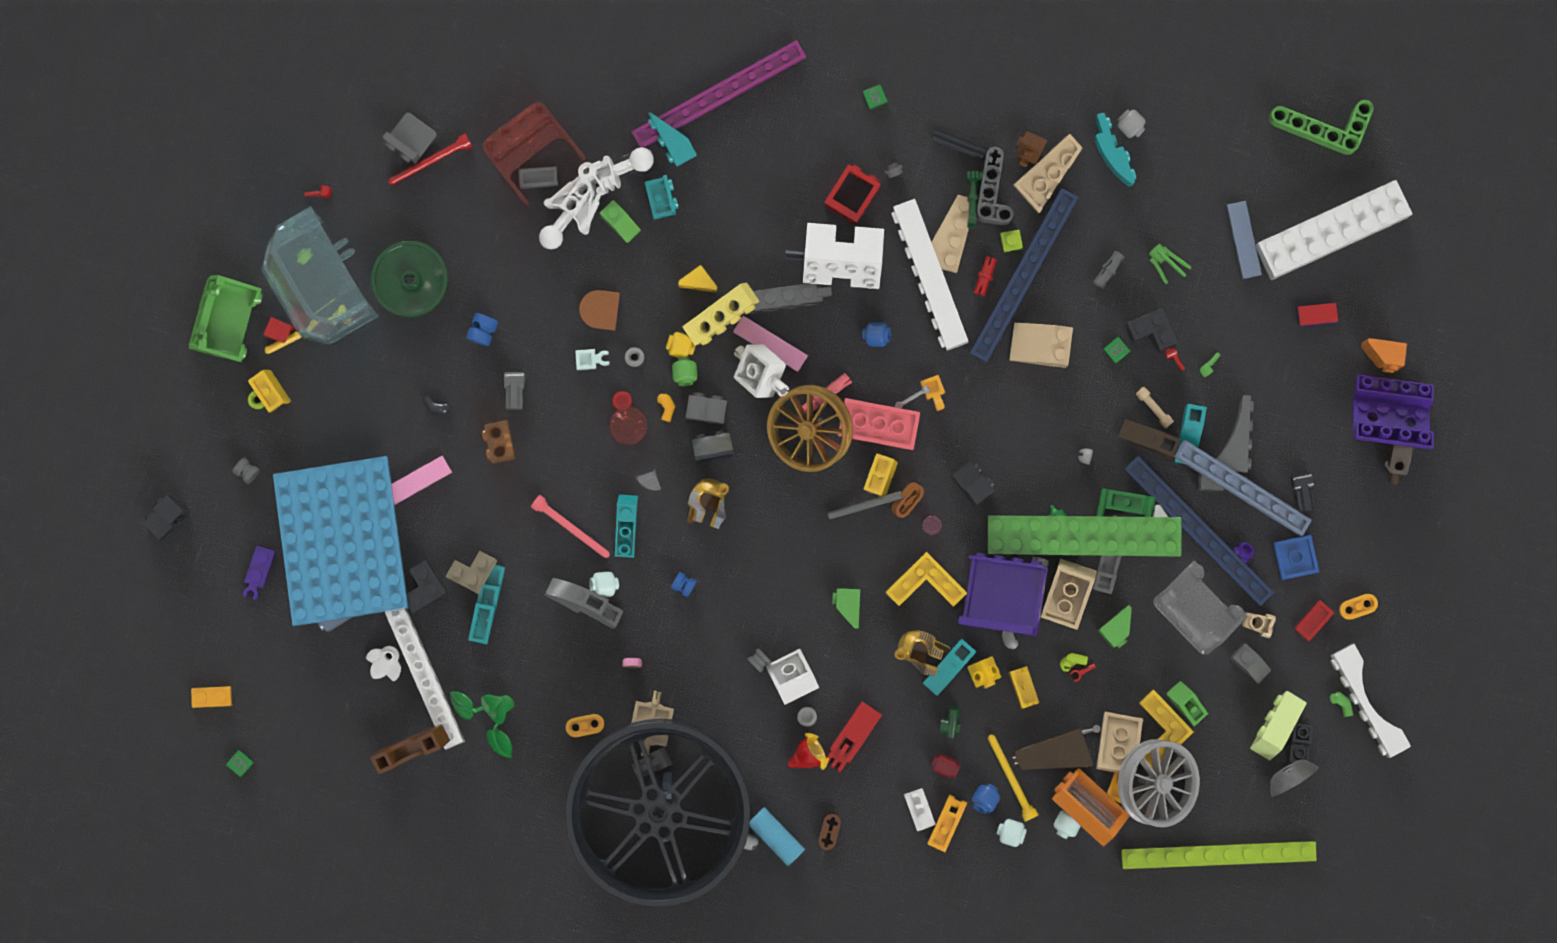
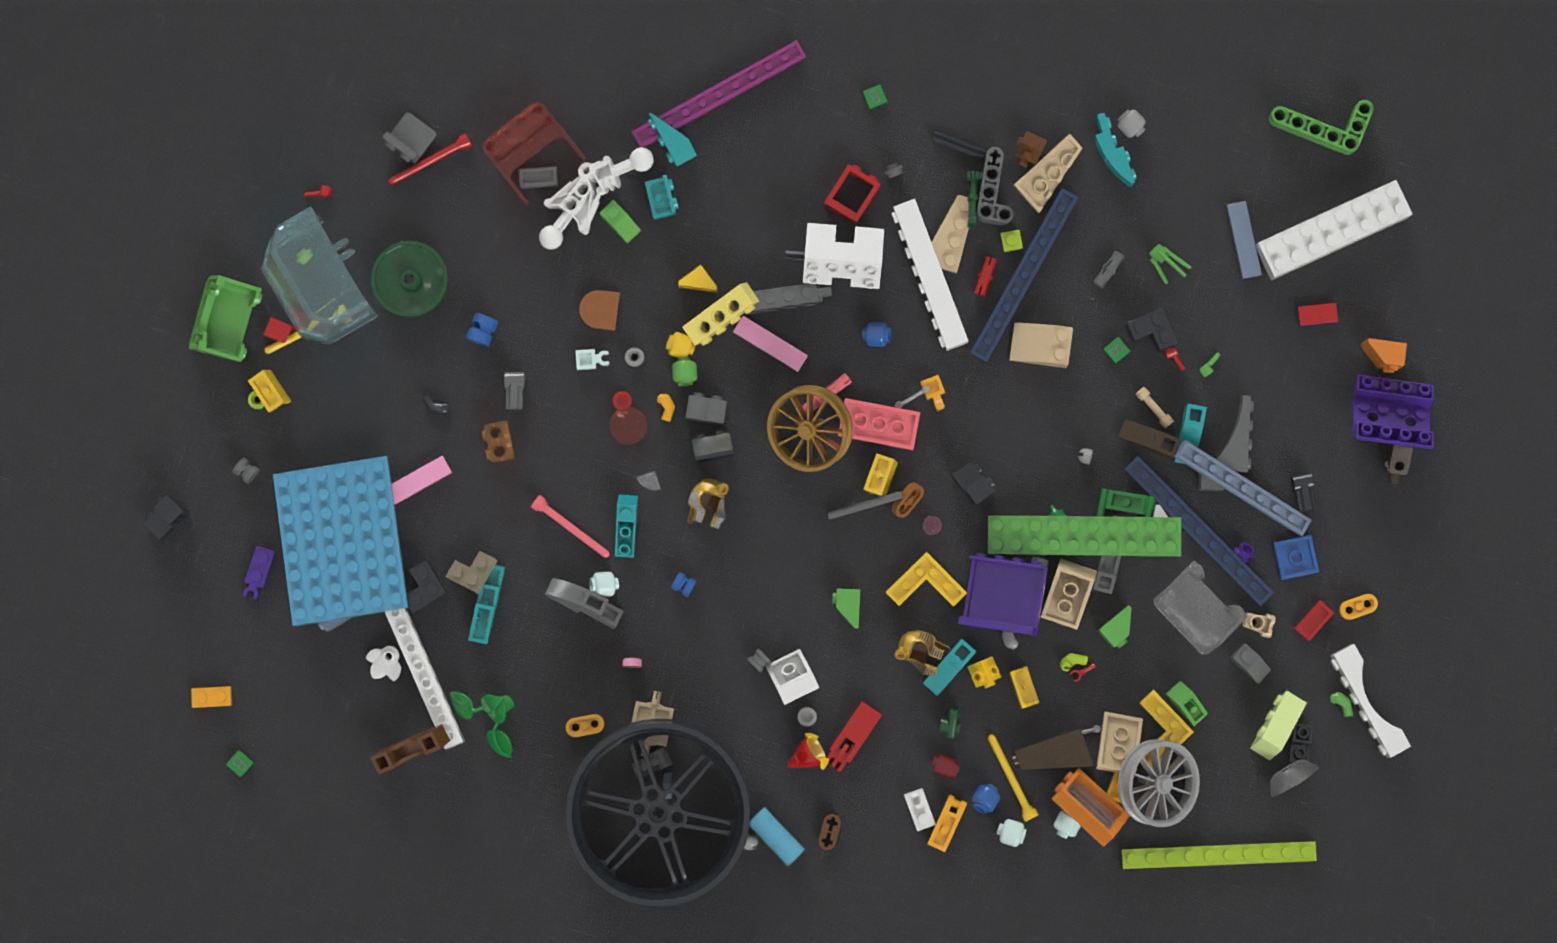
(760, 371): white brick -> none

